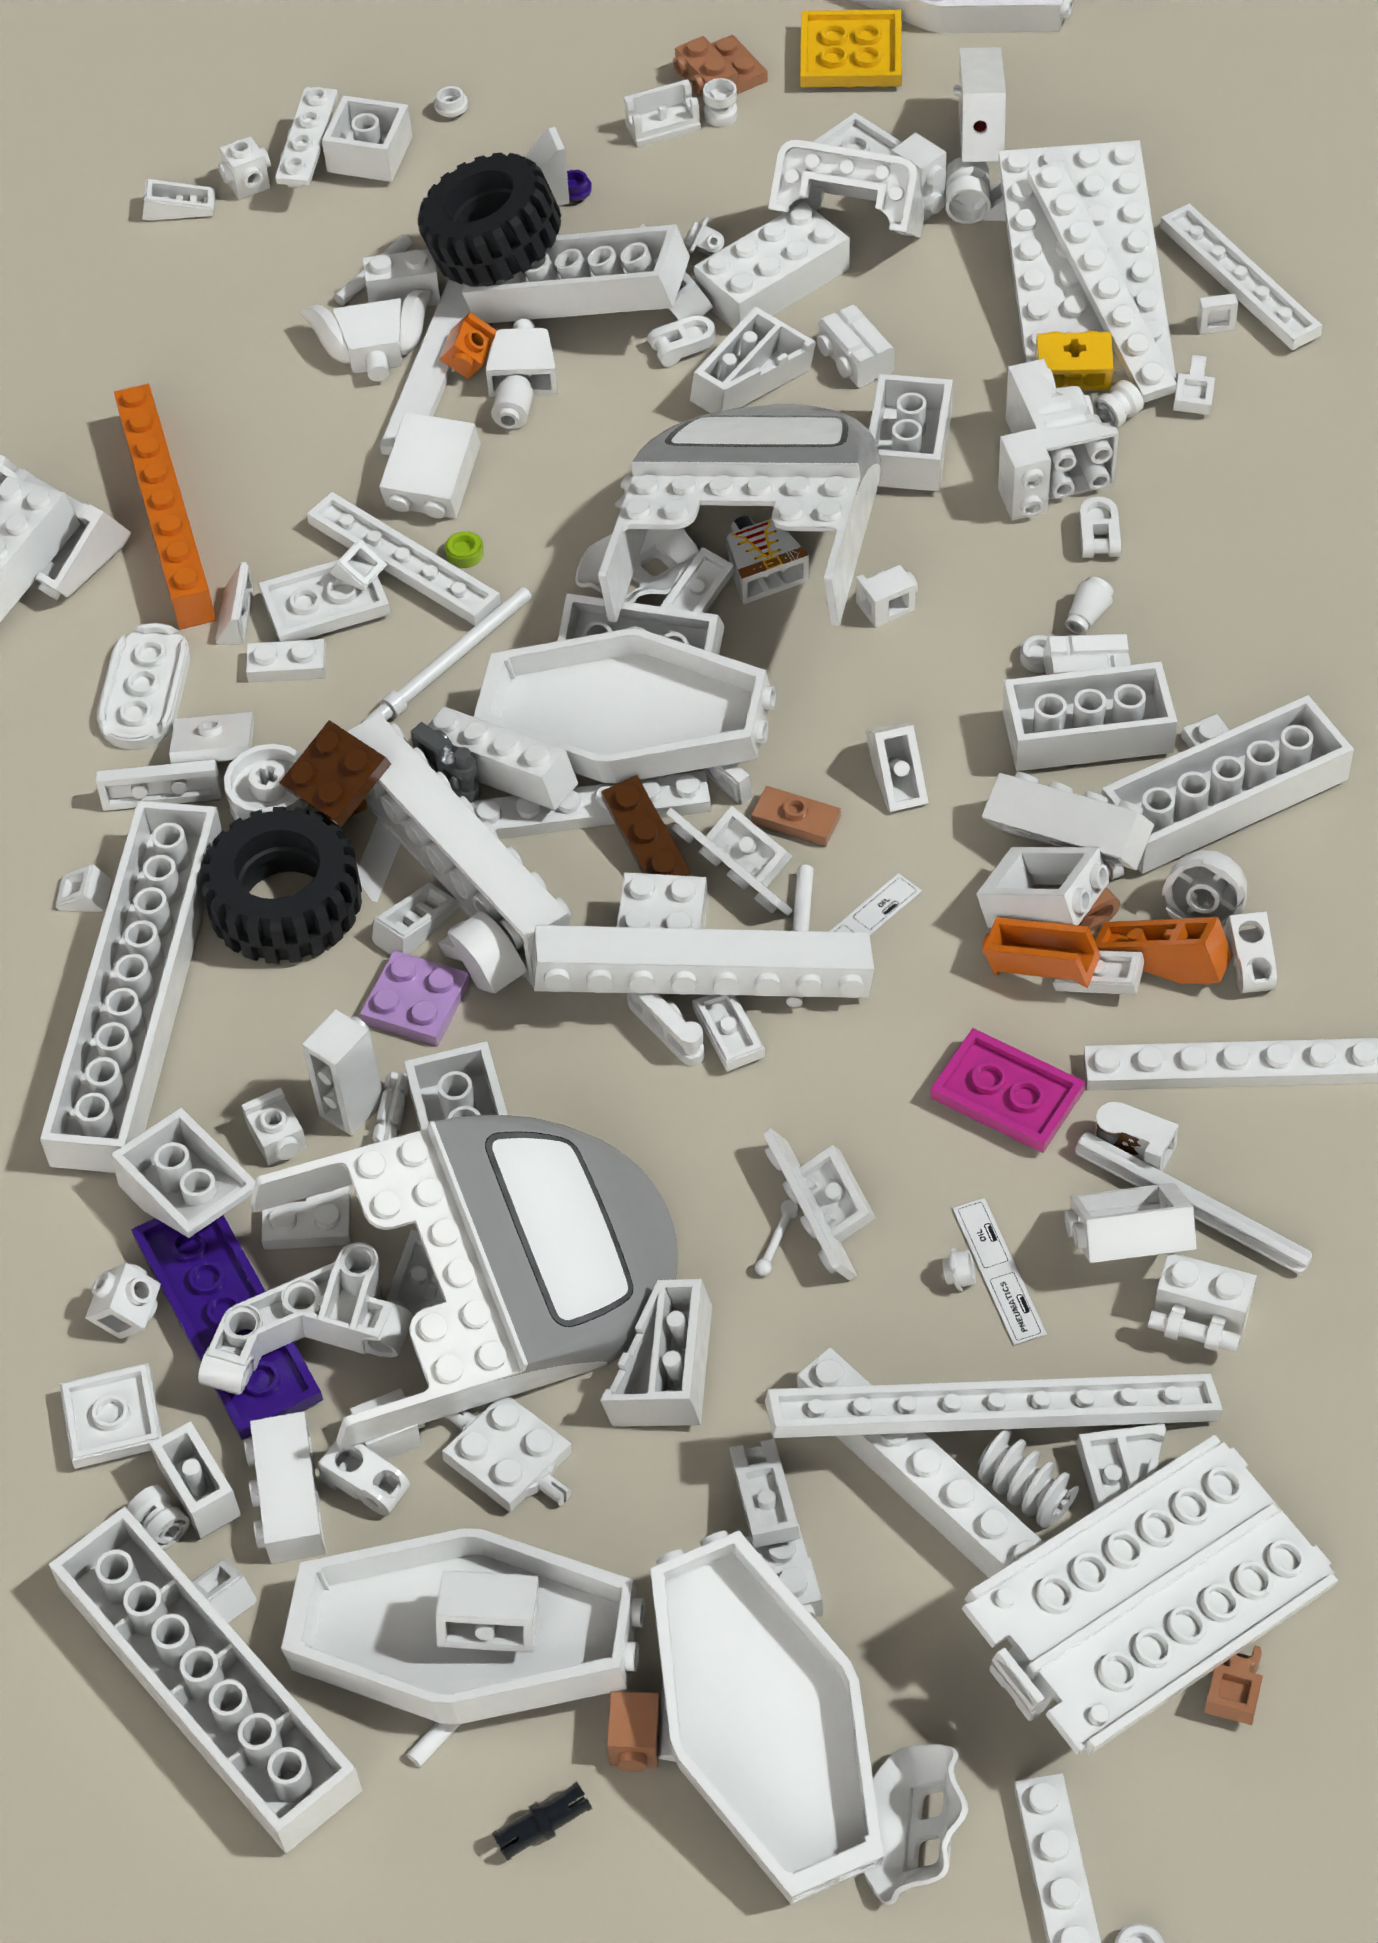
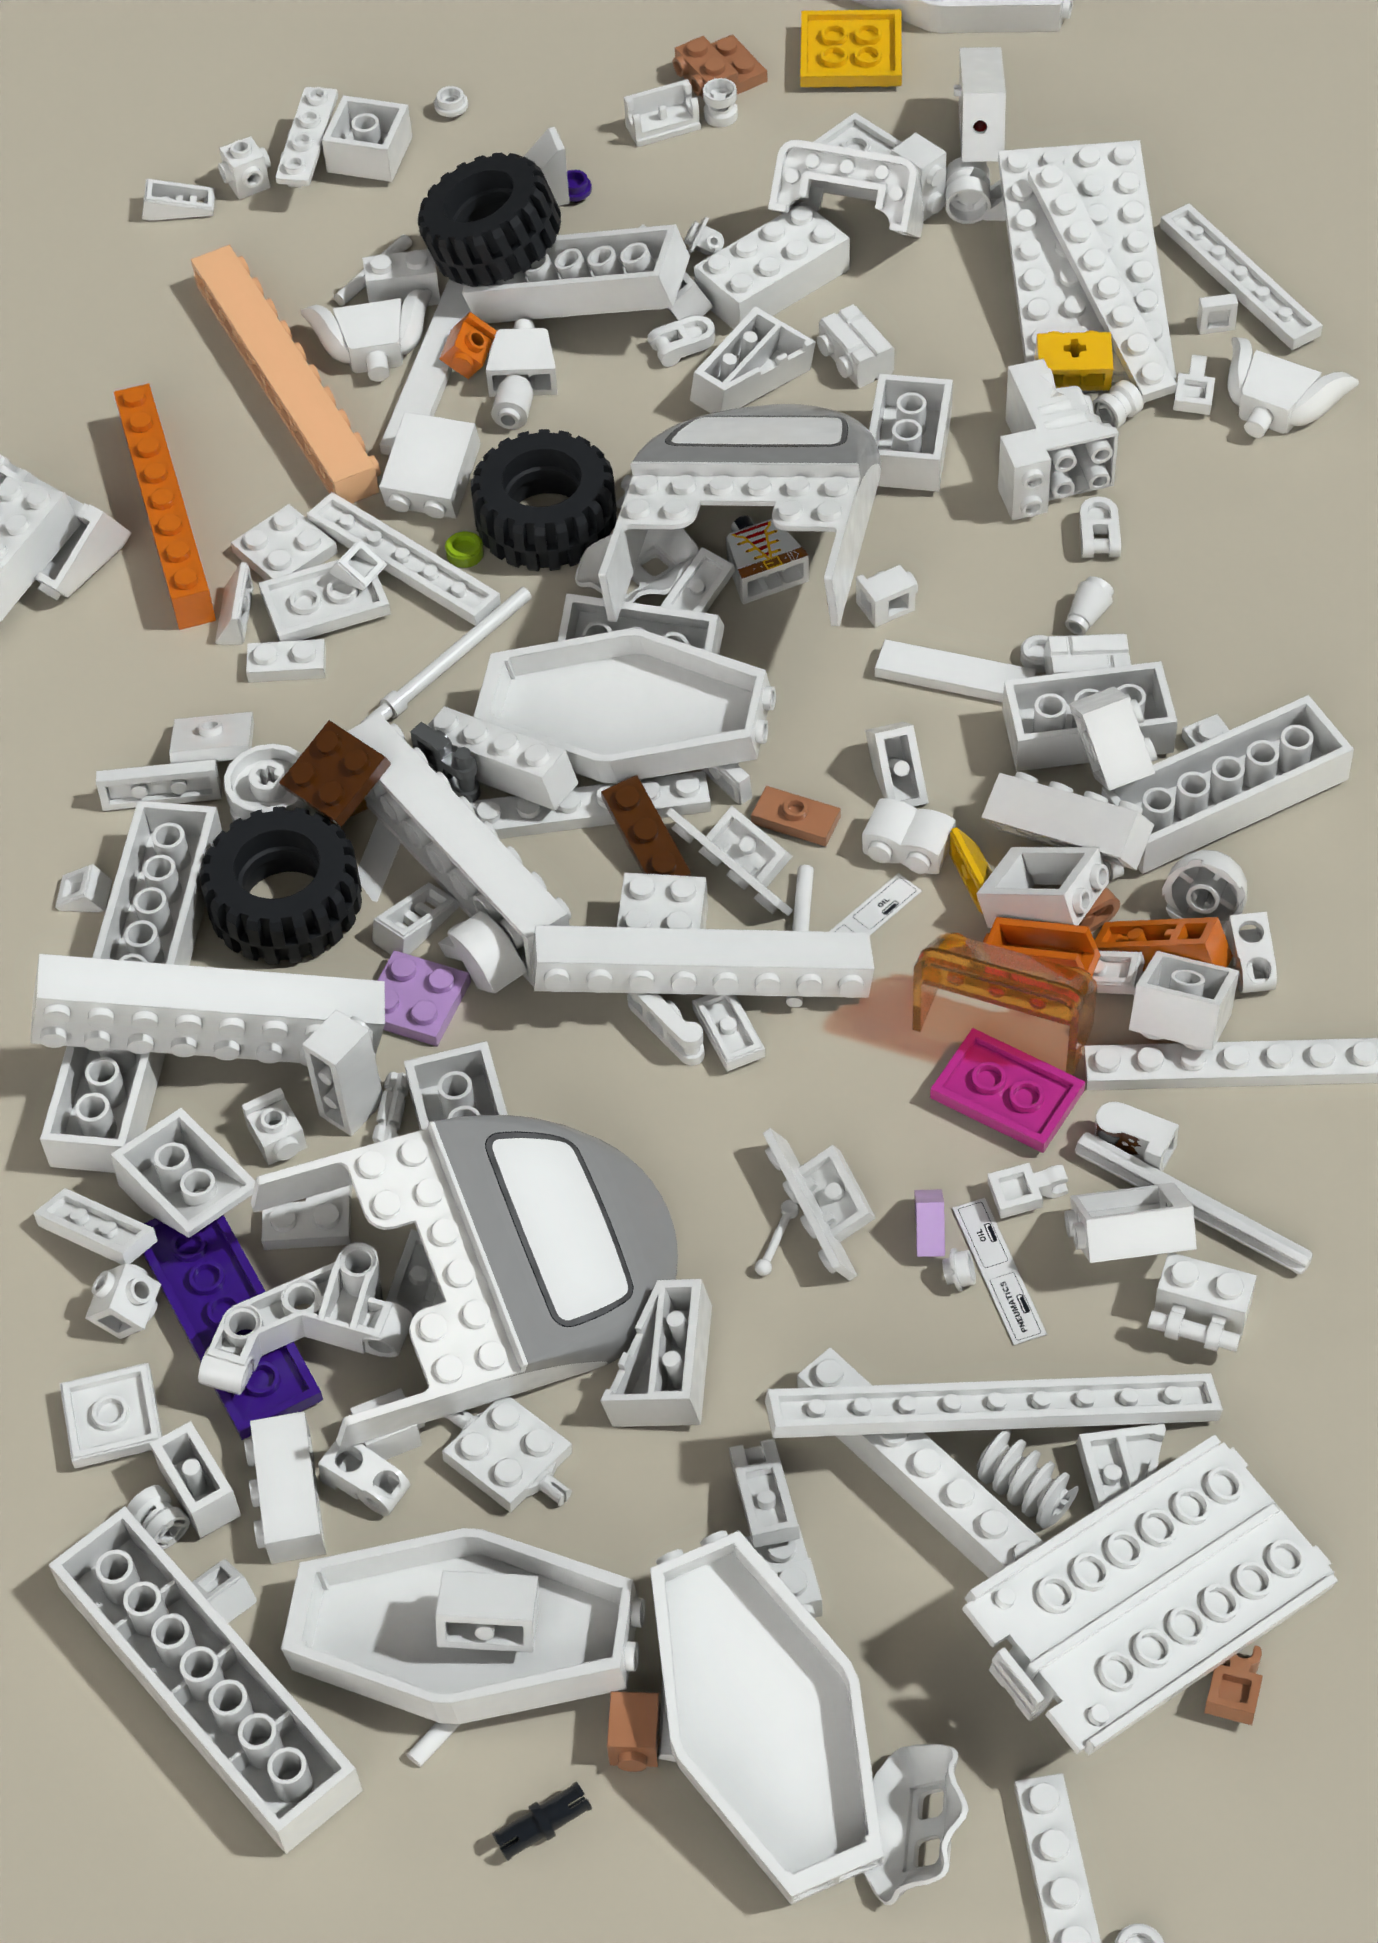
(95, 1227): none -> white plate
(143, 686): white tile -> none
(192, 1008): none -> white brick
(284, 545): none -> white plate
(285, 375): none -> light nougat brick
(537, 466): none -> black tyre
(908, 836): none -> white brick
(929, 1223): none -> lavender piece
(946, 670): none -> white tile
(969, 863): none -> yellow slope
(1009, 981): none -> clear orange windscreen
(1021, 1190): none -> white plate
(1113, 737): none -> white brick
(1183, 1001): none -> white brick
(1280, 392): none -> white torso

